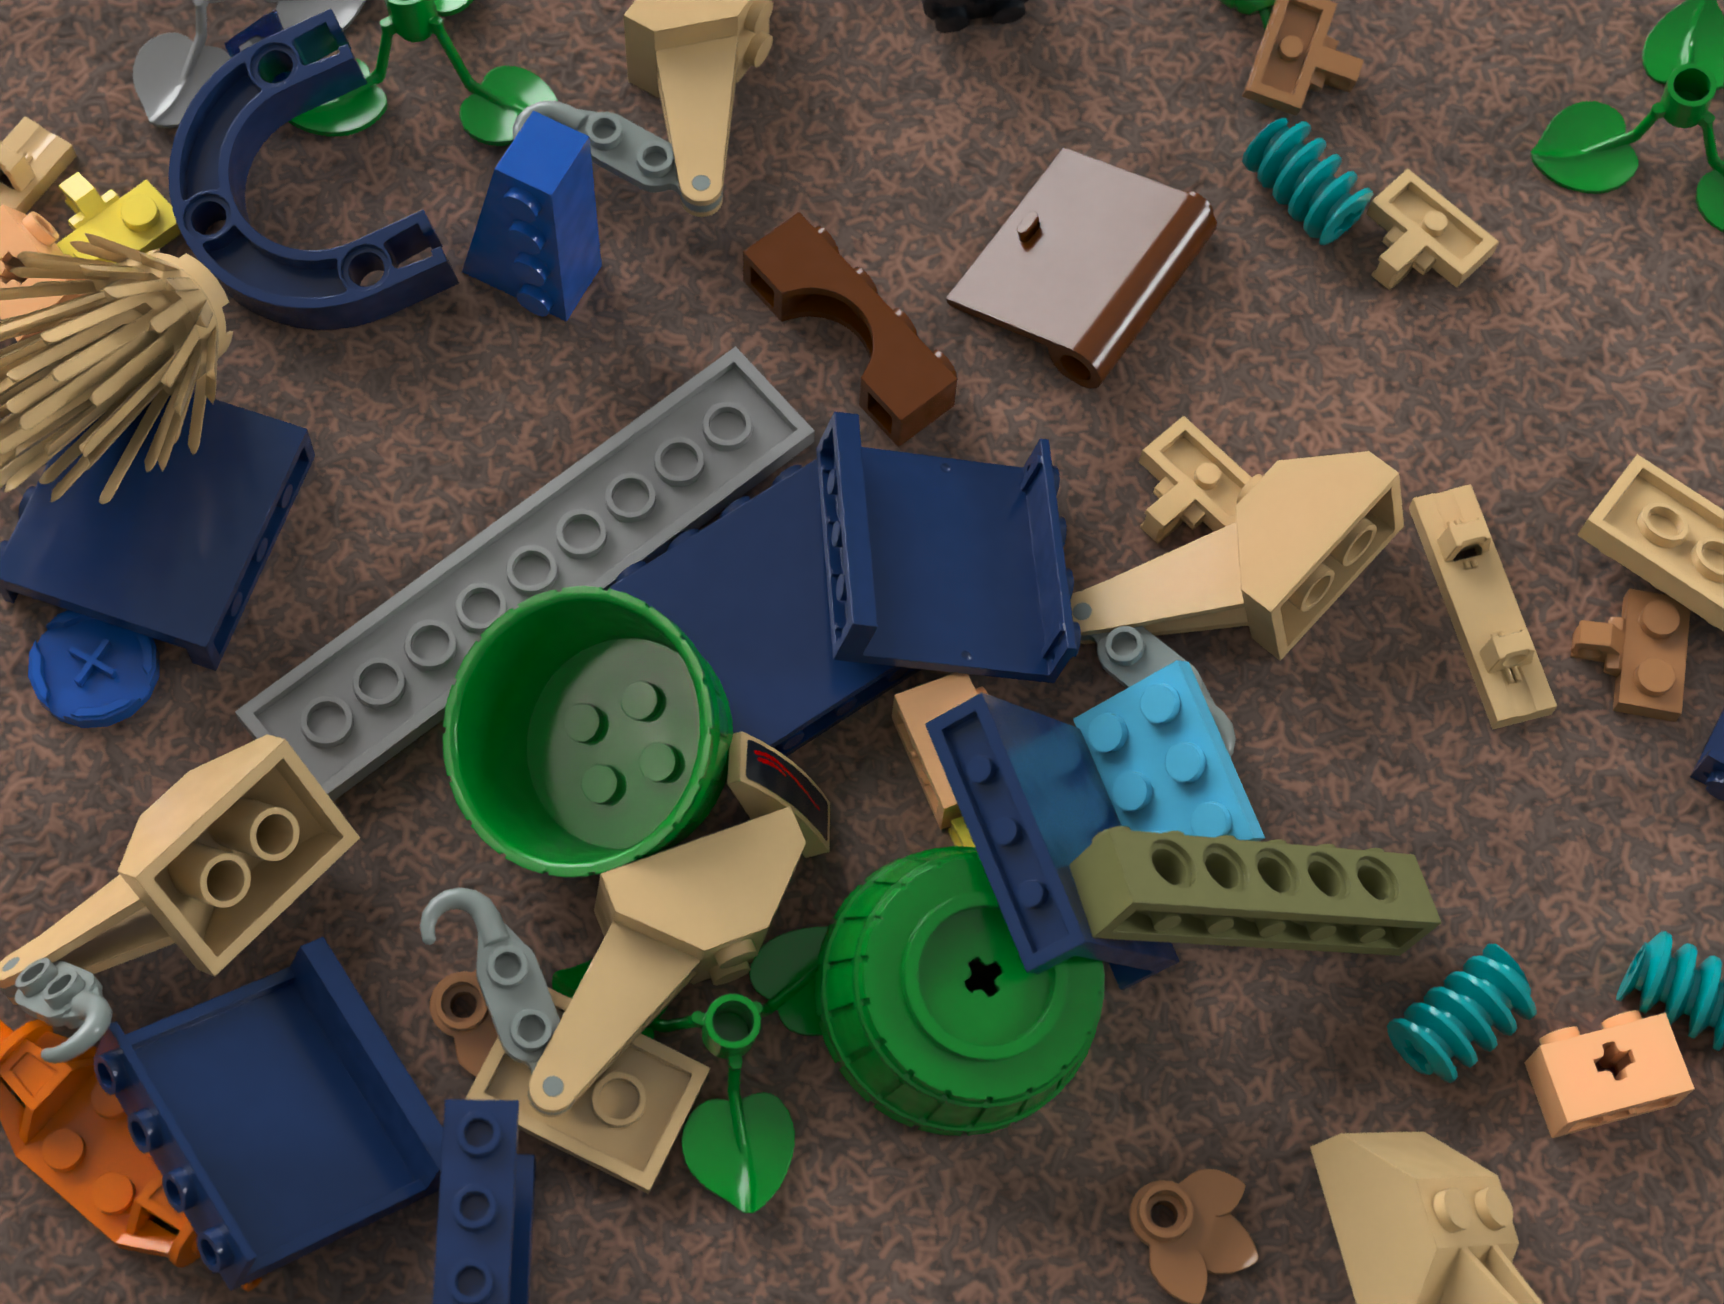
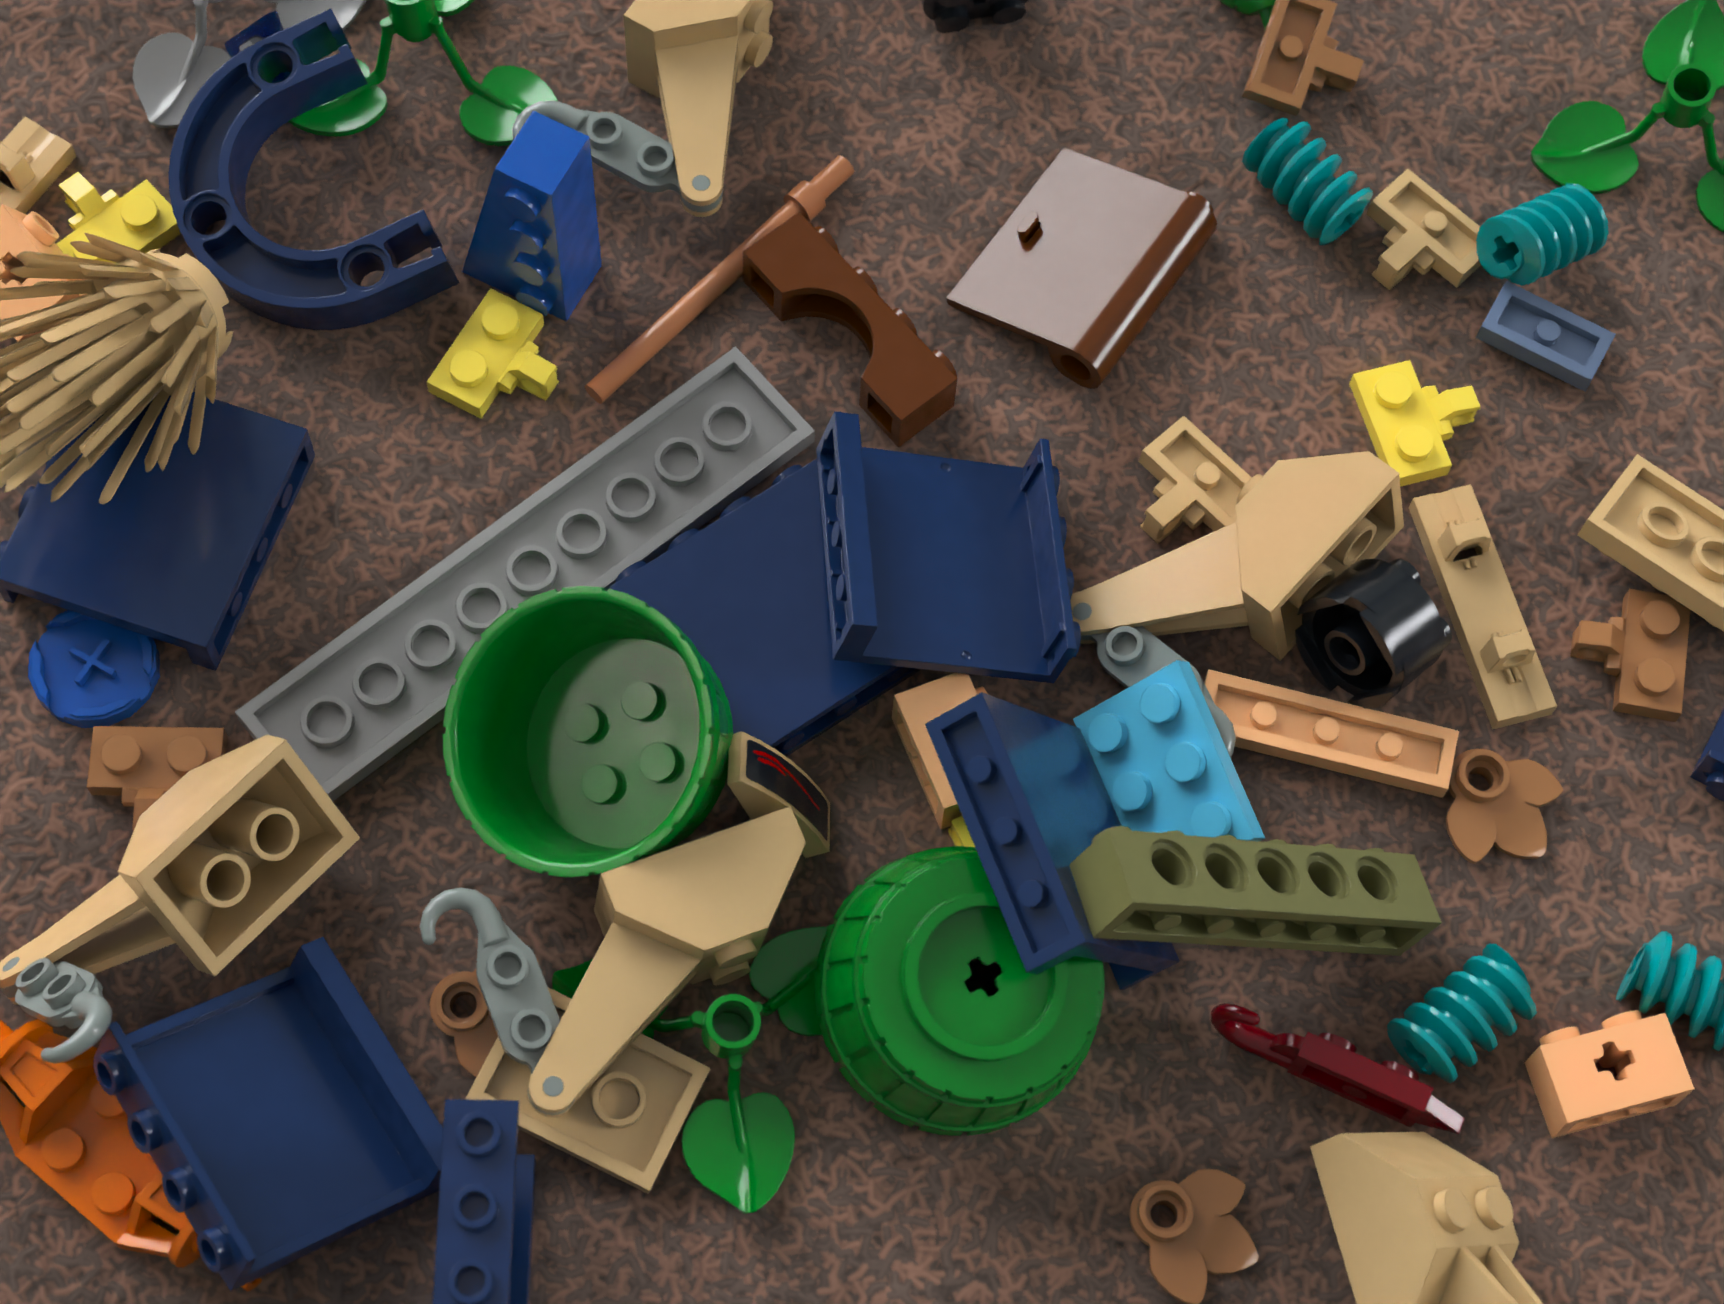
(148, 760): none -> medium nougat hinge
(494, 356): none -> light yellow hinge
(804, 198): none -> nougat bar
(1336, 734): none -> light nougat plate
(1336, 1066): none -> dark red plate
(1371, 631): none -> black brick
(1411, 421): none -> light yellow hinge
(1503, 814): none -> medium nougat plate
(1542, 235): none -> teal piece
(1545, 336): none -> sand blue plate

